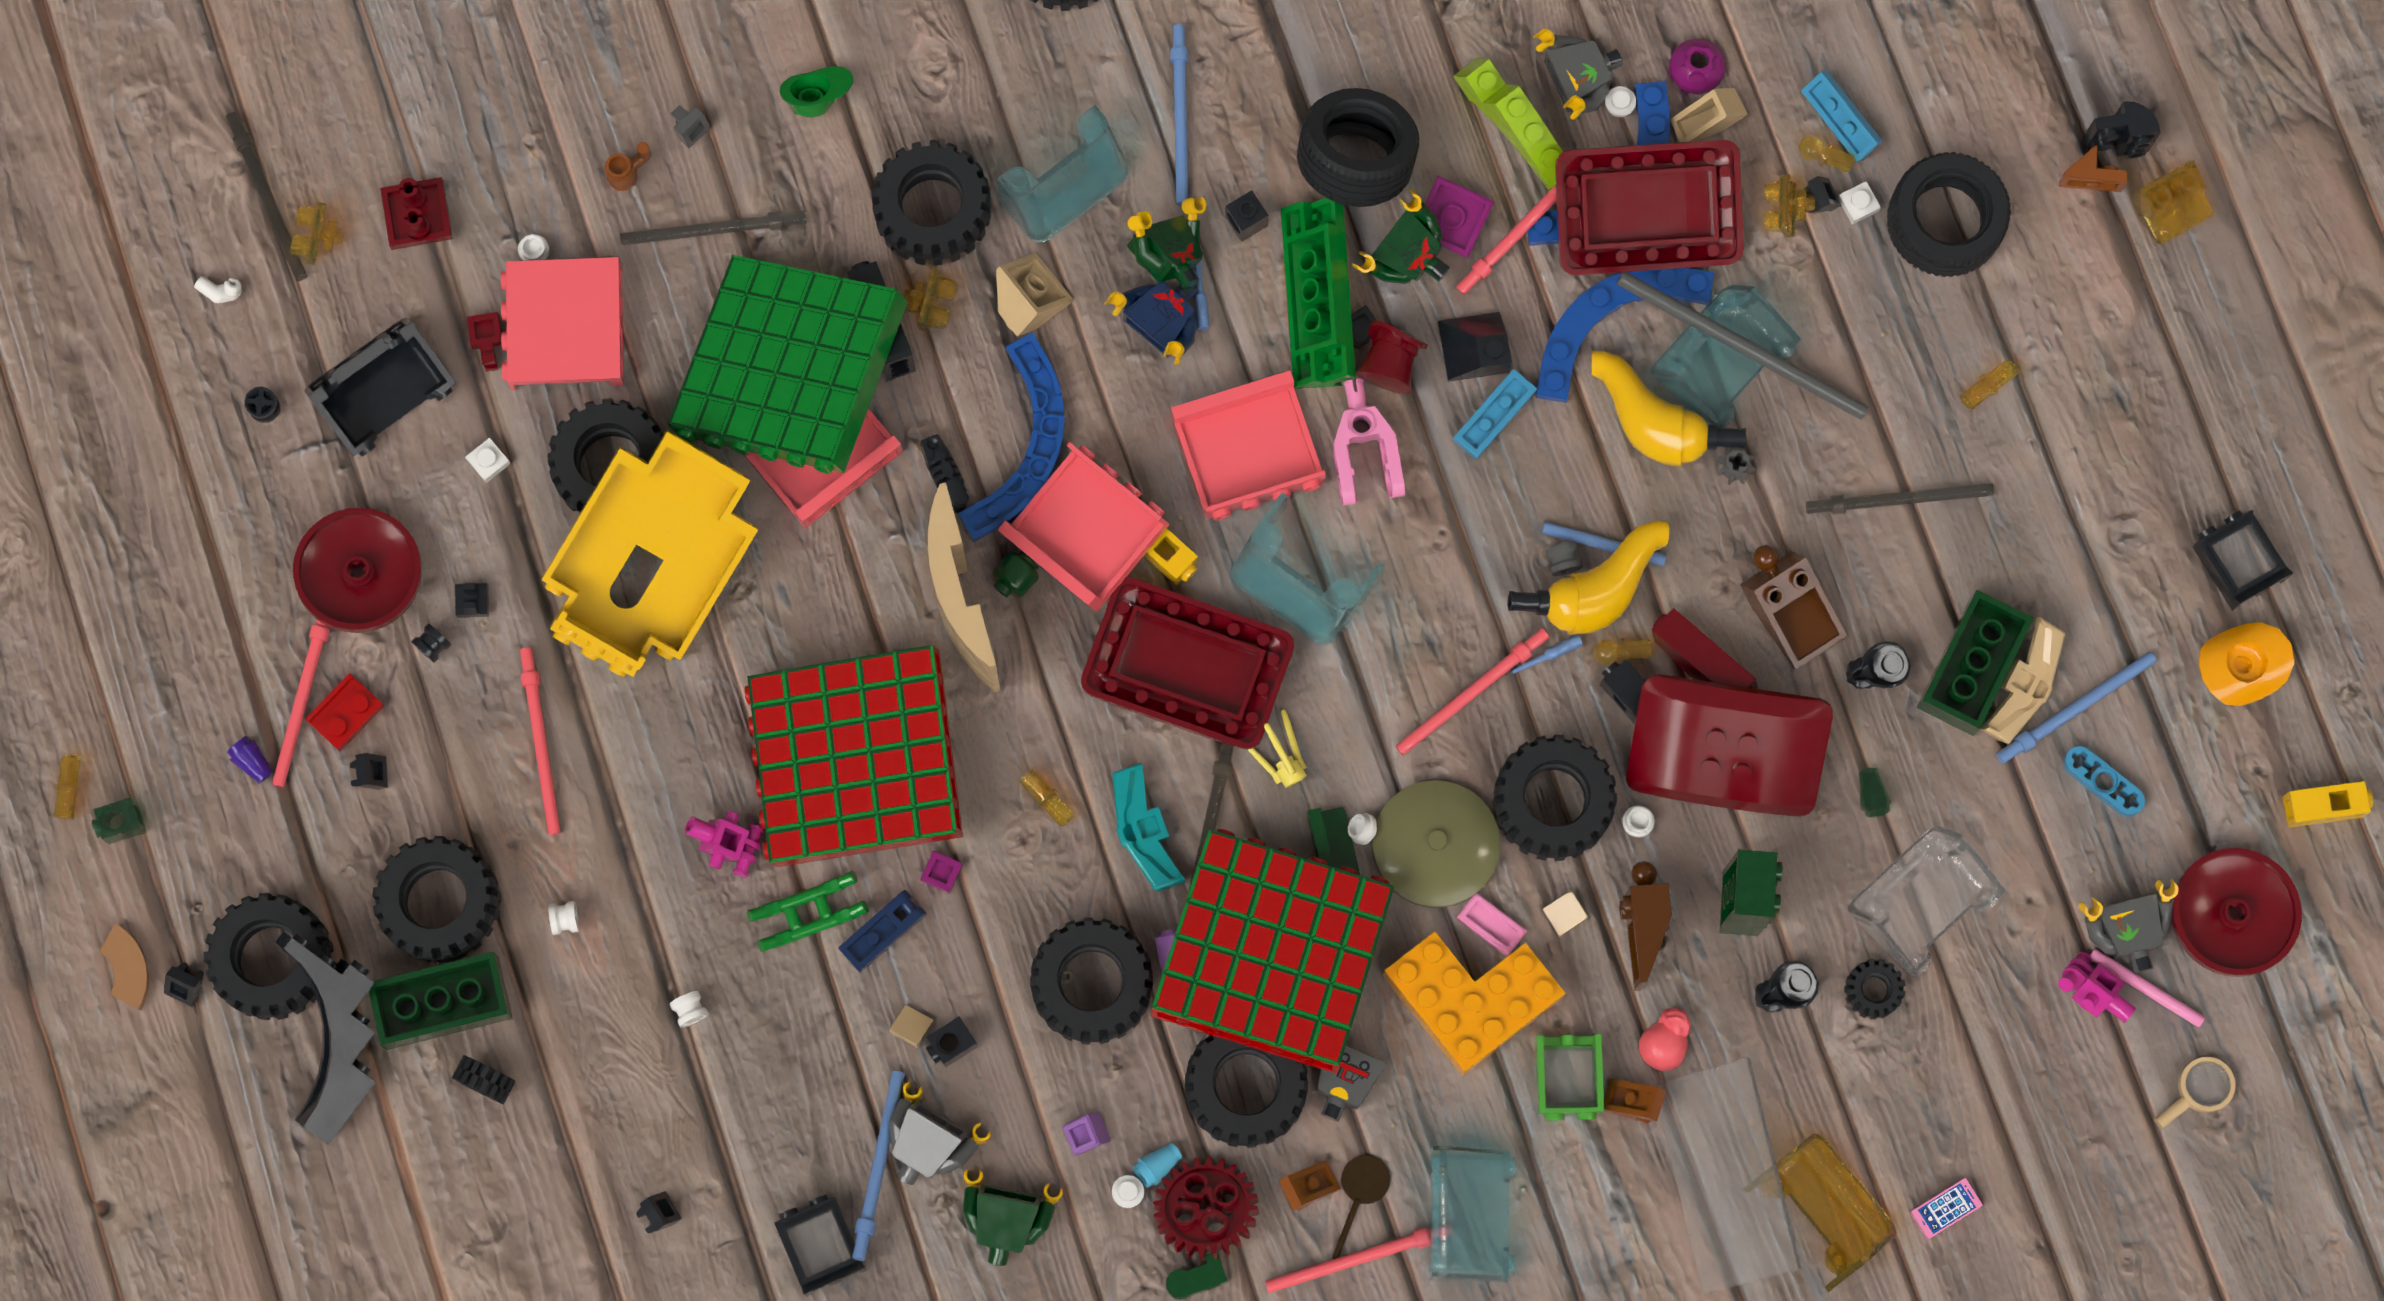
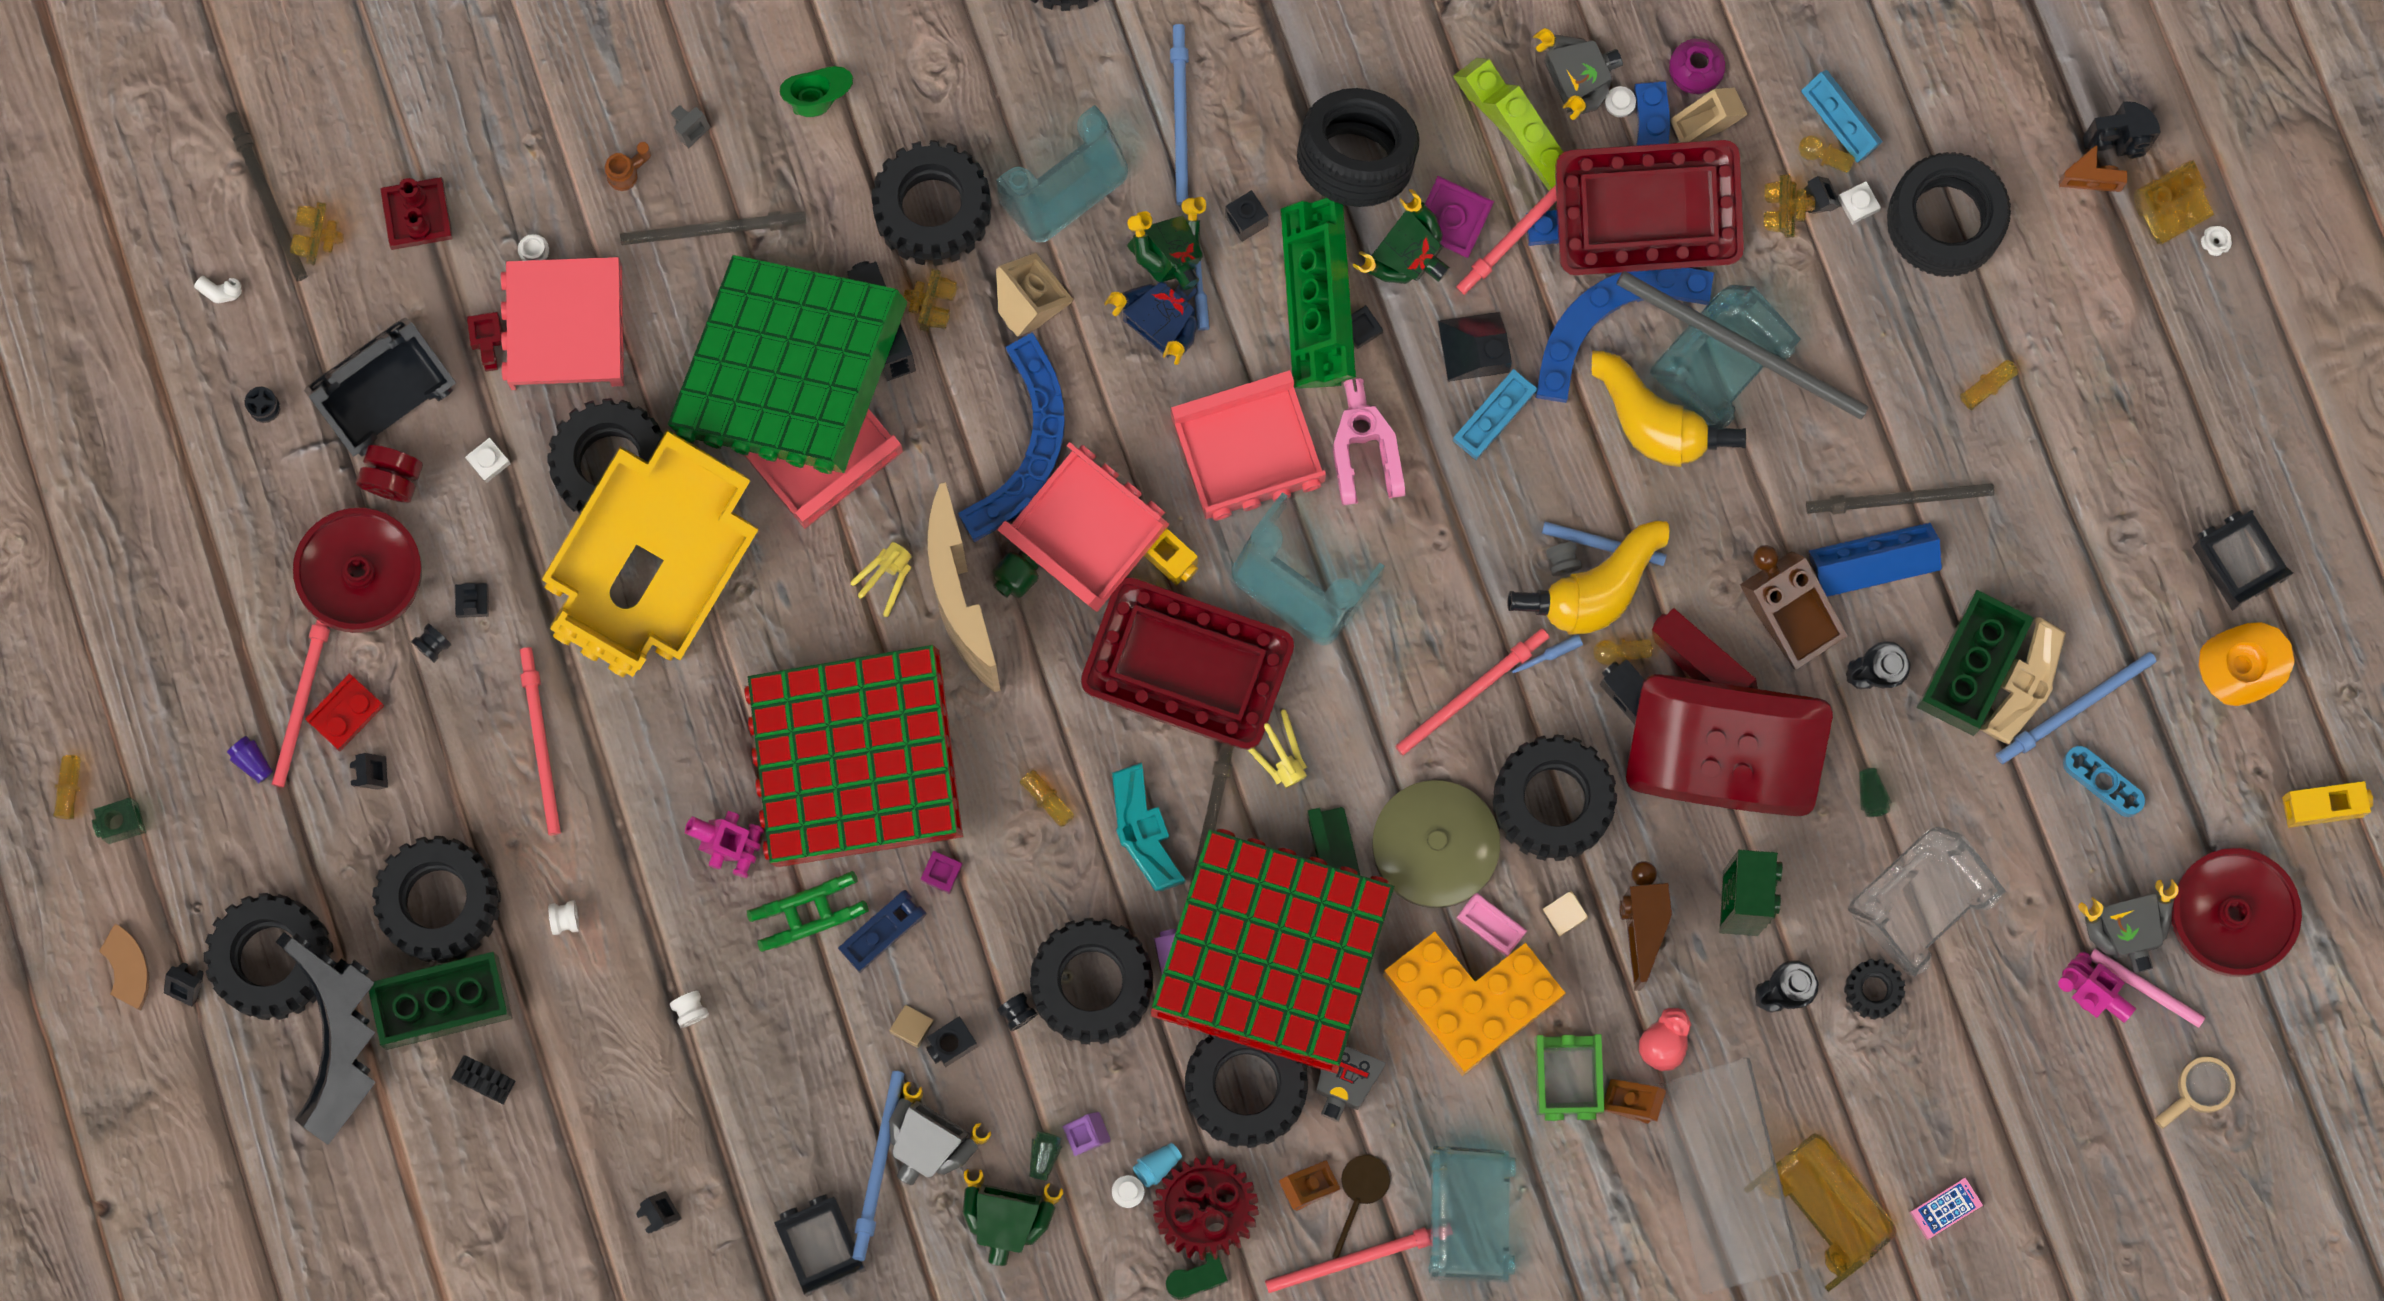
(389, 473): none -> dark red wheel
(891, 561): none -> light yellow plant
(944, 469): black hinge -> none
(1017, 1012): none -> black wheel
(1044, 1153): none -> clear green cone
(1362, 828): white plate -> none
(1390, 358): dark red hat -> none
(1638, 821): white plate -> none
(1744, 466): dark grey gear -> none
(1877, 559): none -> blue panel
(2219, 233): none -> white plate

